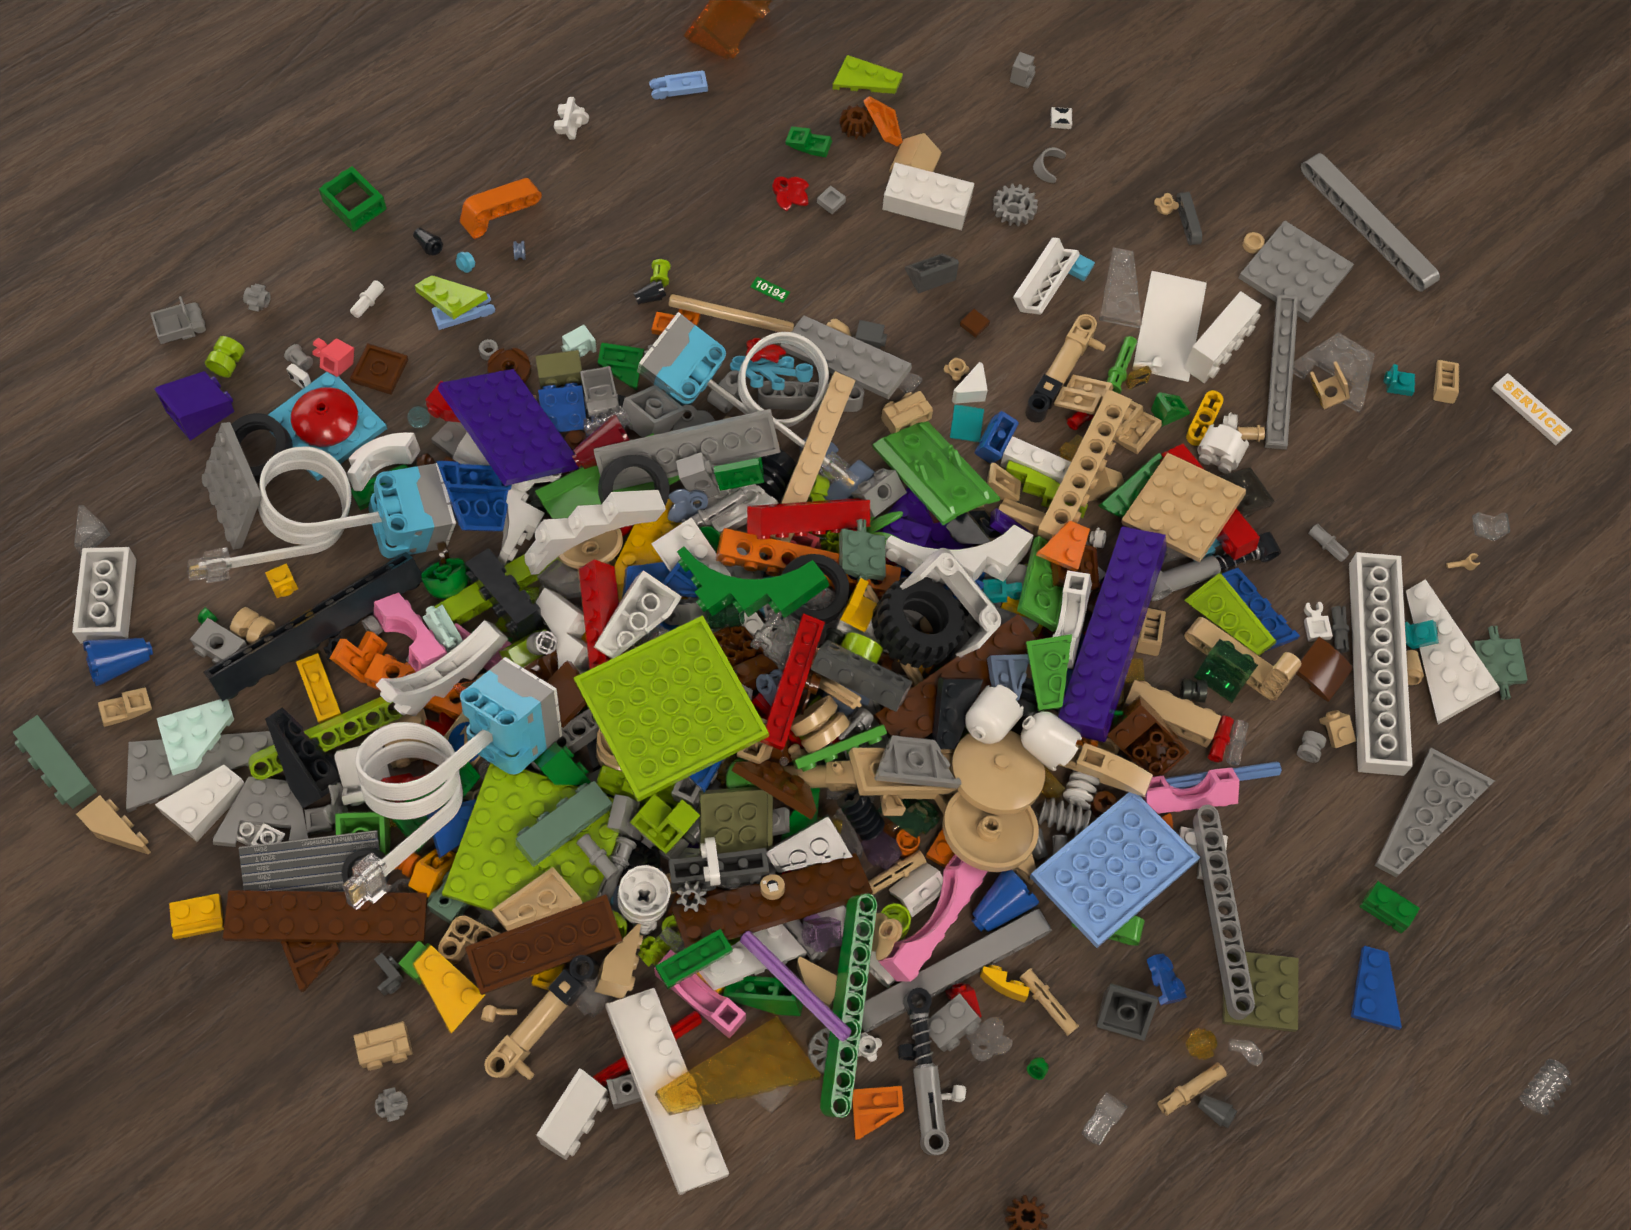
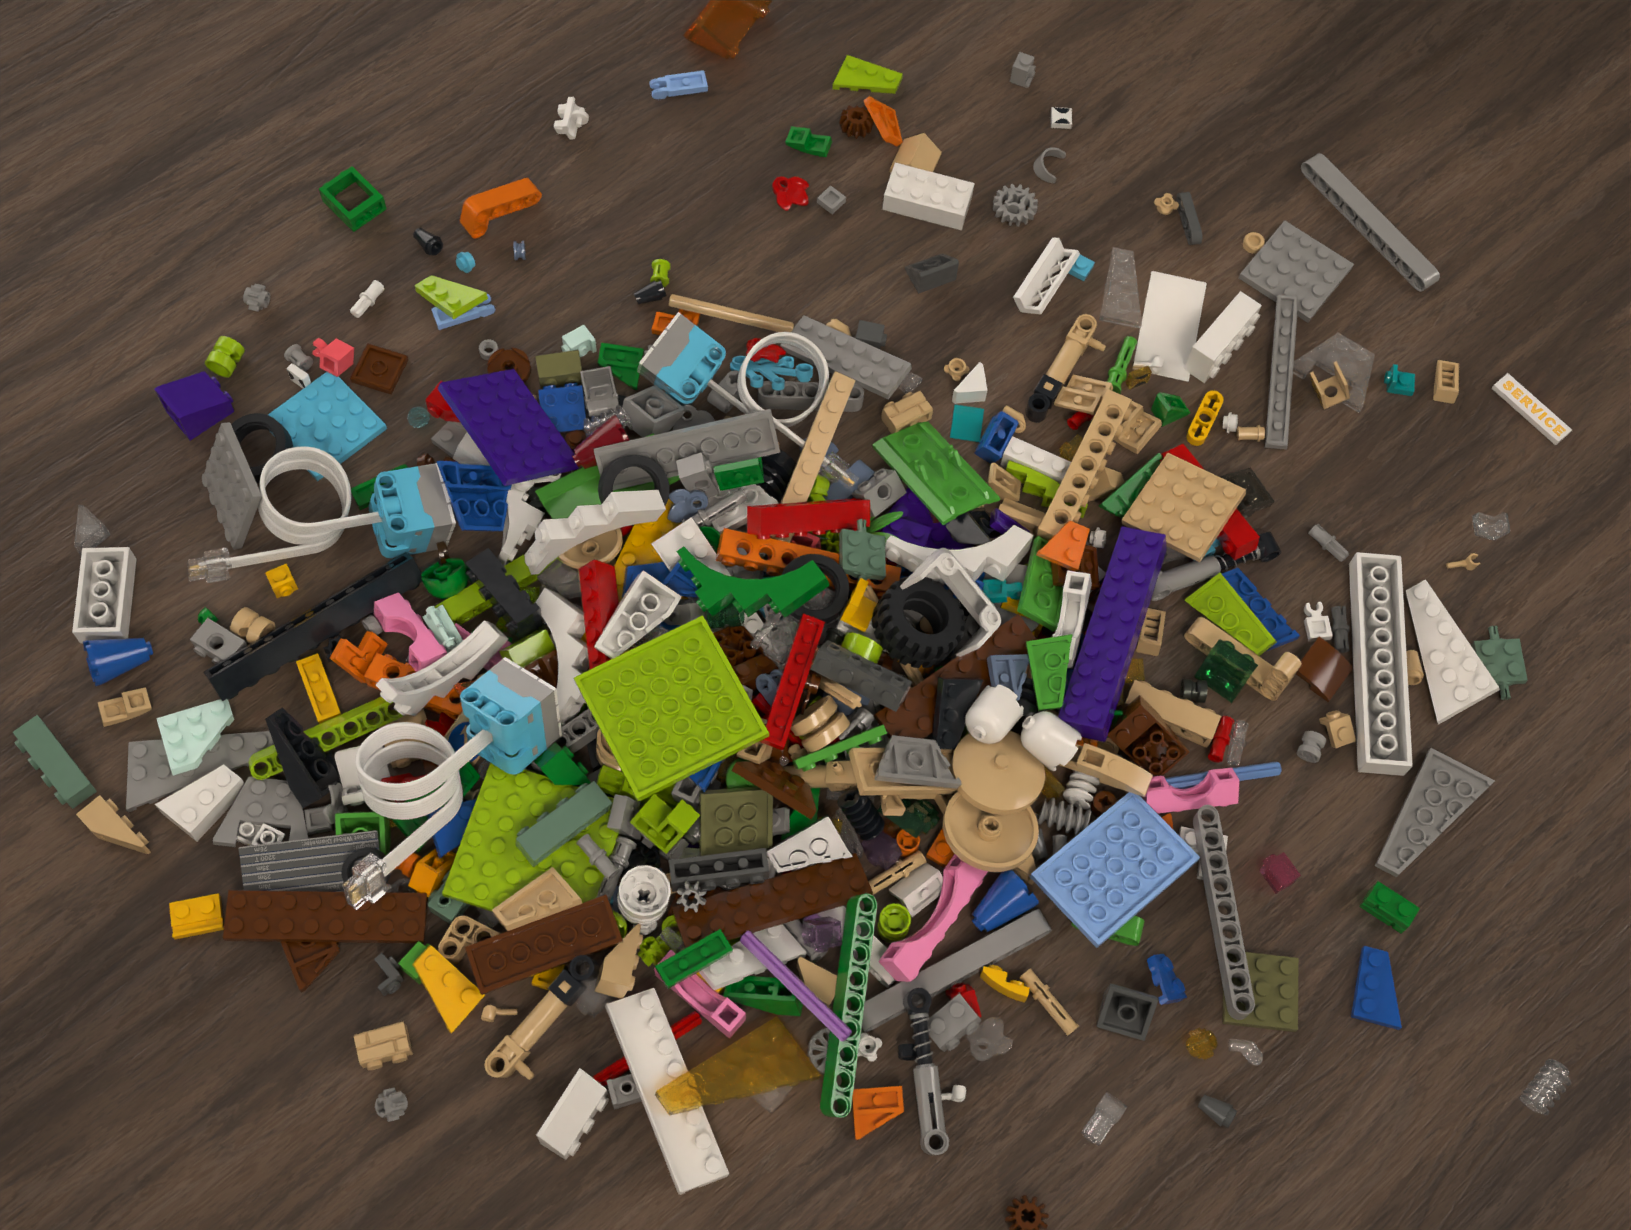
(178, 322): light grey piece -> none
(325, 426): red dish -> none
(379, 453): white arch -> none
(536, 644): light grey wheel -> none
(568, 694): reddish brown tile -> none
(709, 851): white plate -> none
(770, 289): green sticker -> none
(772, 887): tan tile -> none
(886, 933): tan plate -> none
(974, 323): reddish brown tile -> none
(1018, 416): none -> tan arm
(1041, 1070): green hinge -> none
(1184, 1094): tan pin -> none
(1222, 448): white brick -> none
(1279, 872): none -> clear pink brick
(1421, 634): teal bracket -> none

